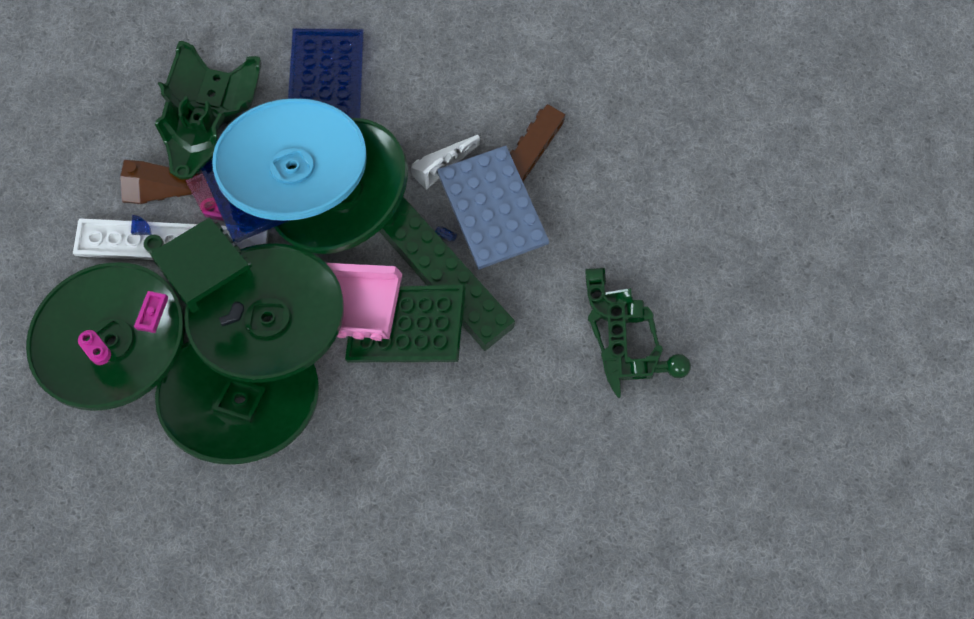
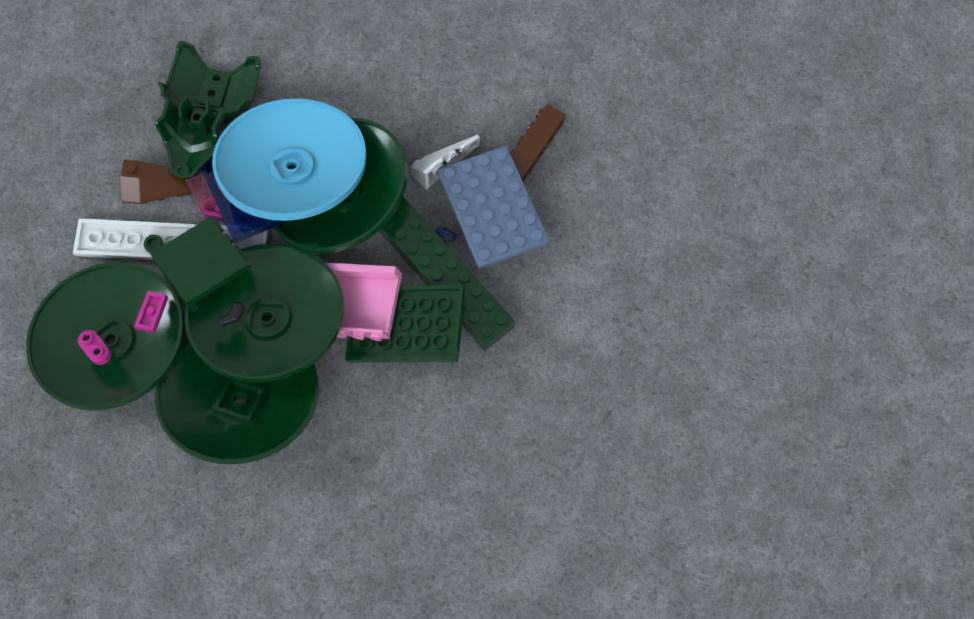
(140, 226): clear blue tile -> none
(328, 67): clear blue plate -> none
(633, 311): dark green piece -> none

